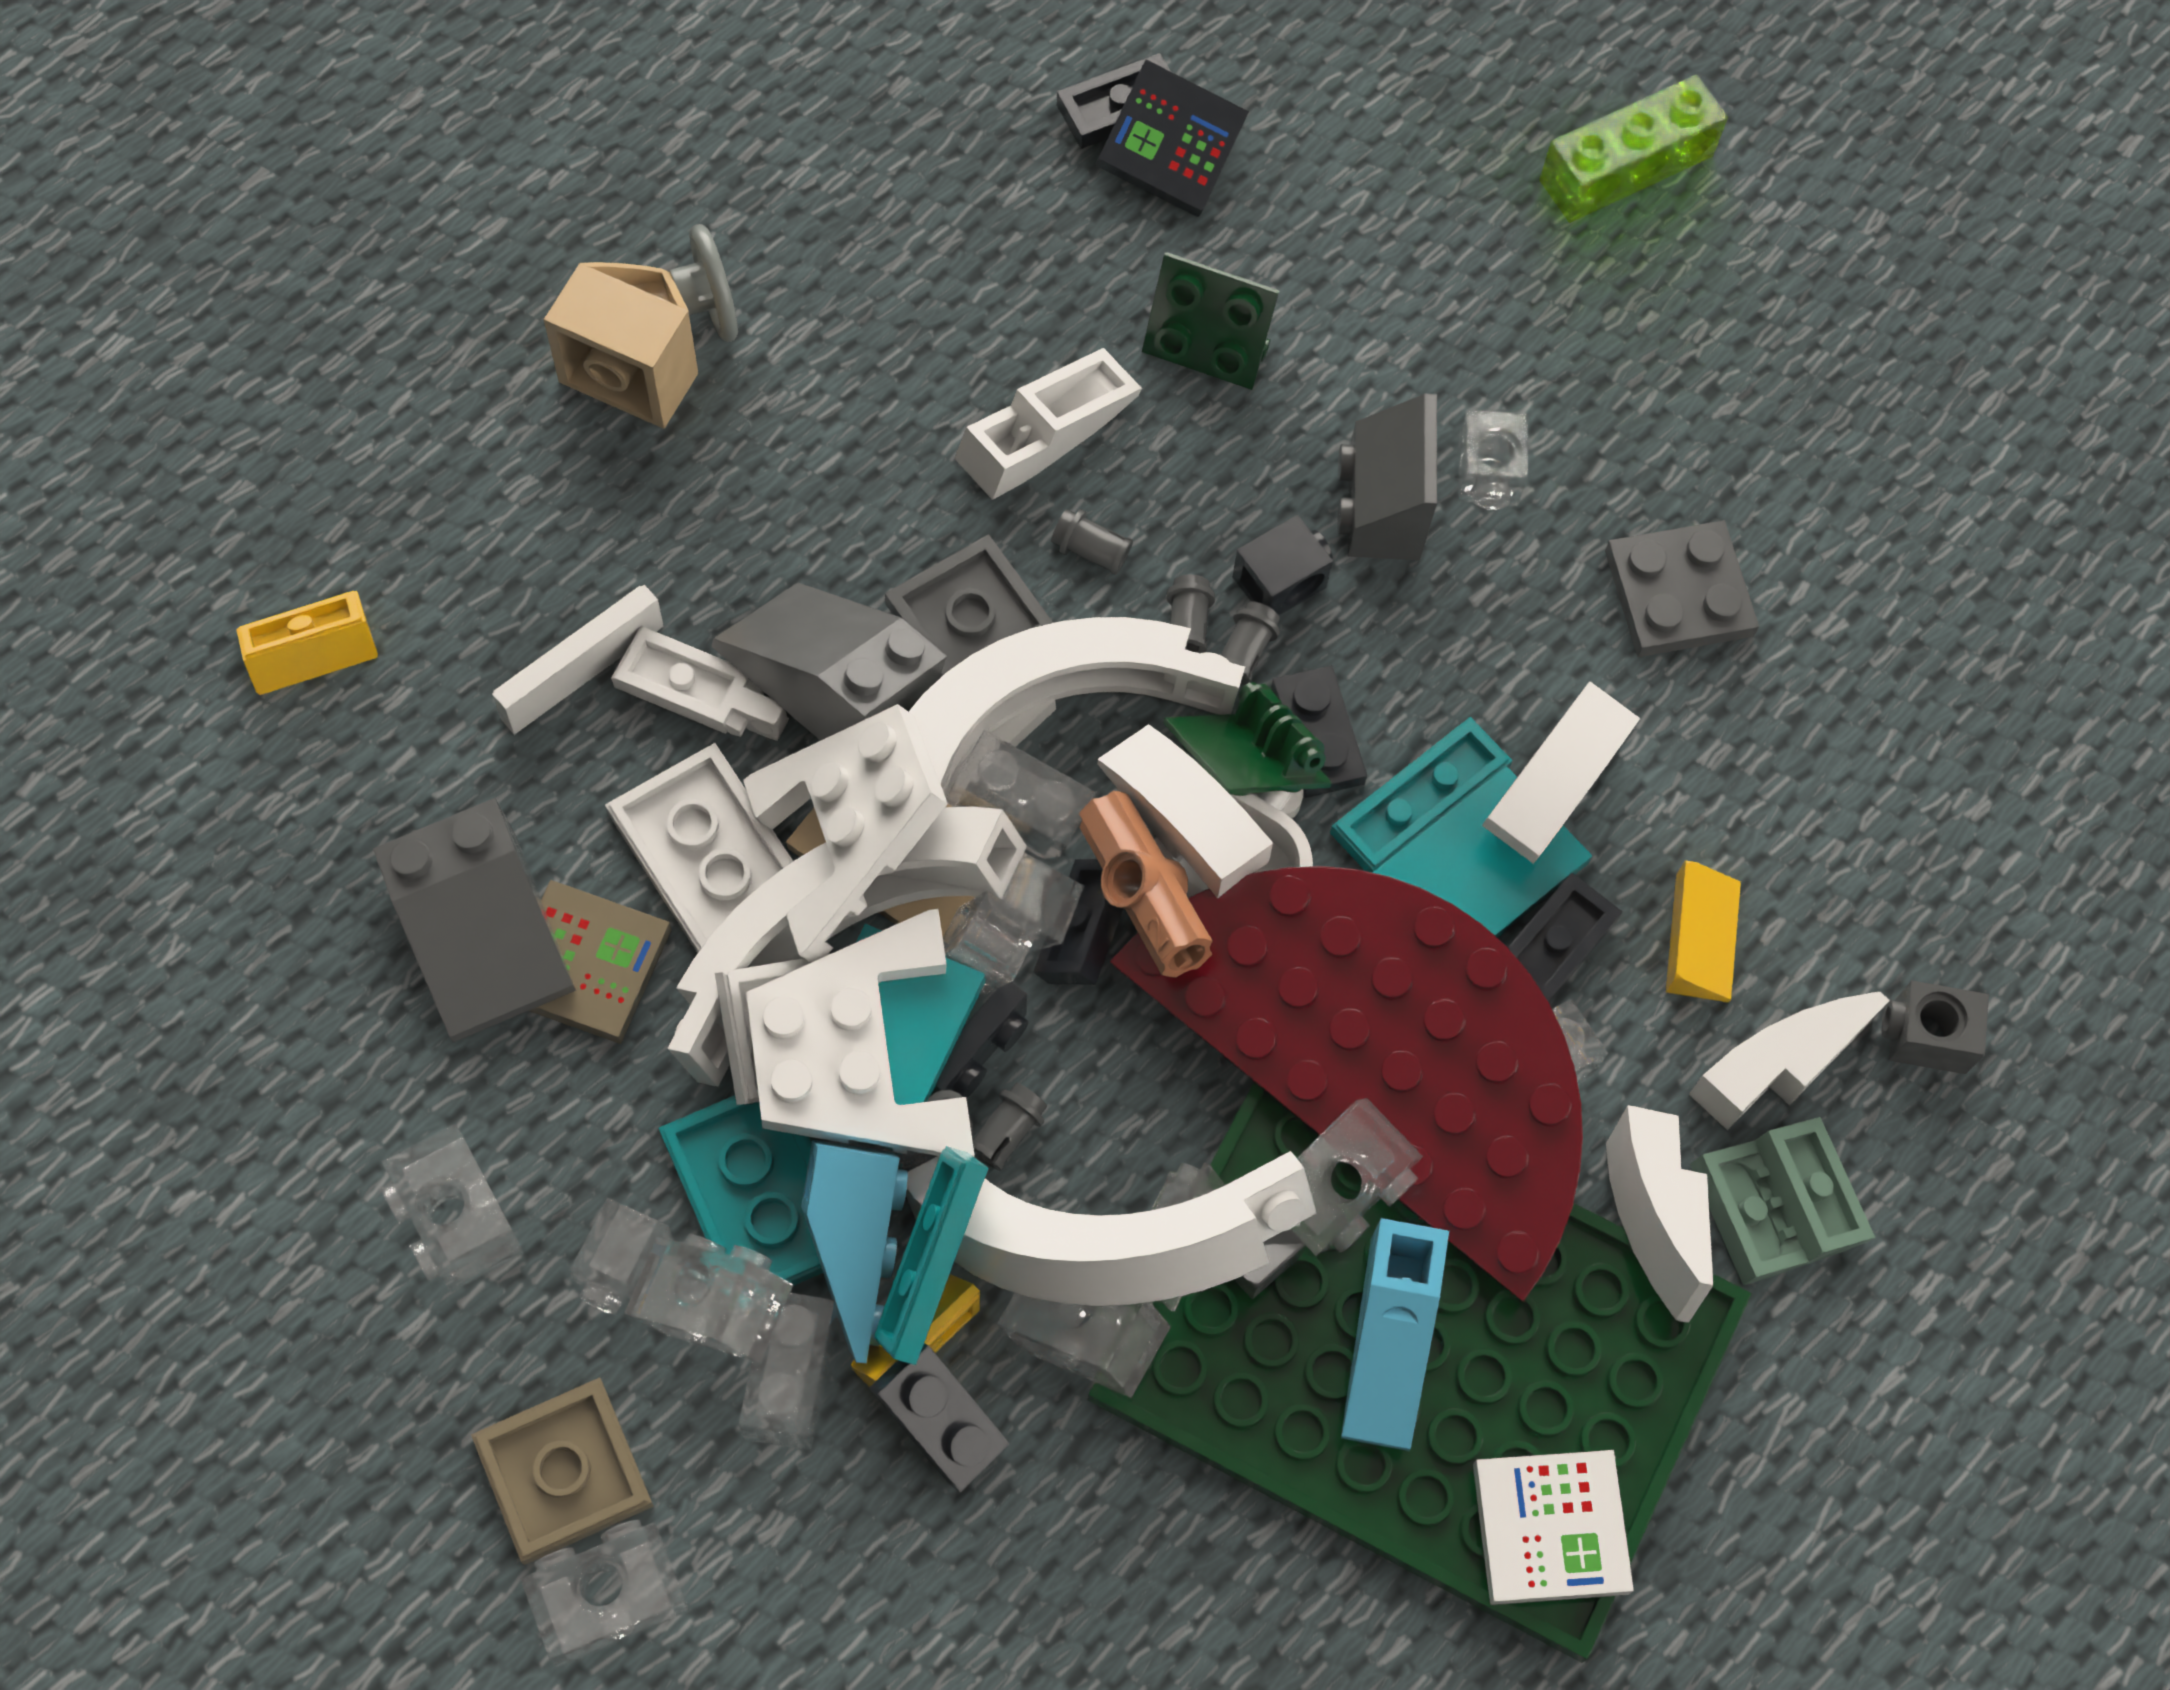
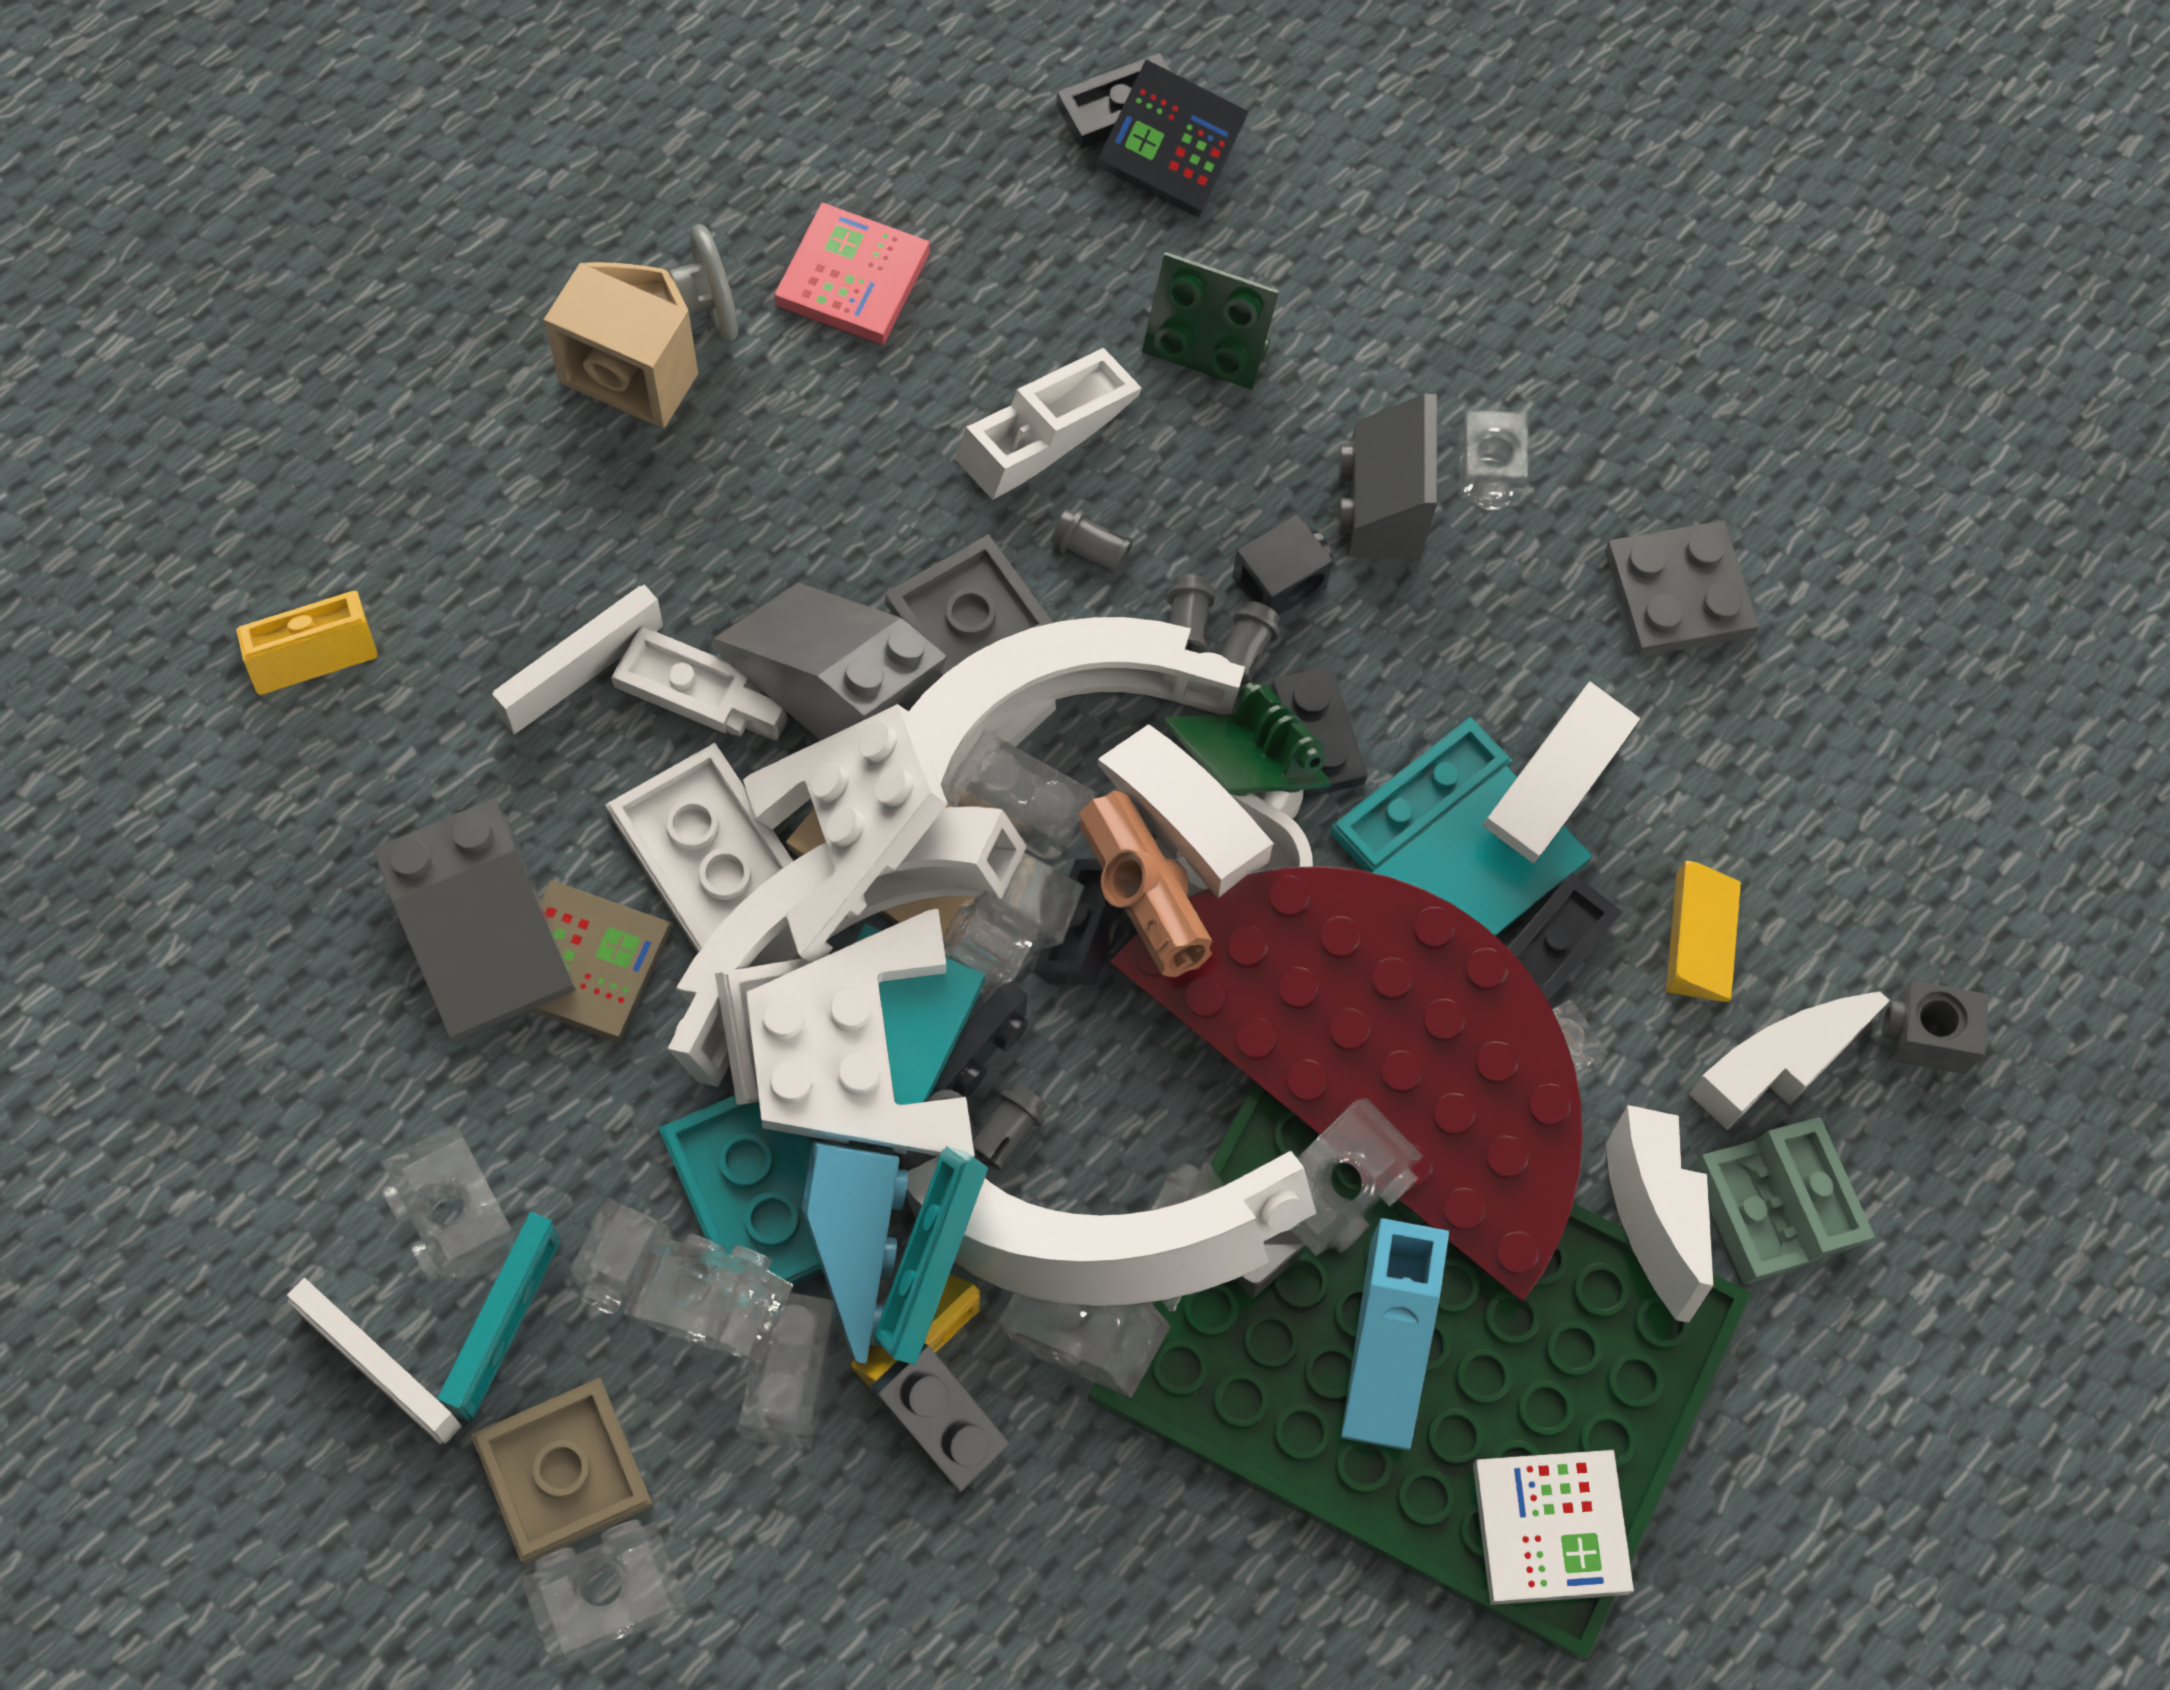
(373, 1362): none -> white tile
(500, 1317): none -> teal tile
(852, 273): none -> coral tile
(1633, 148): clear neon green brick -> none

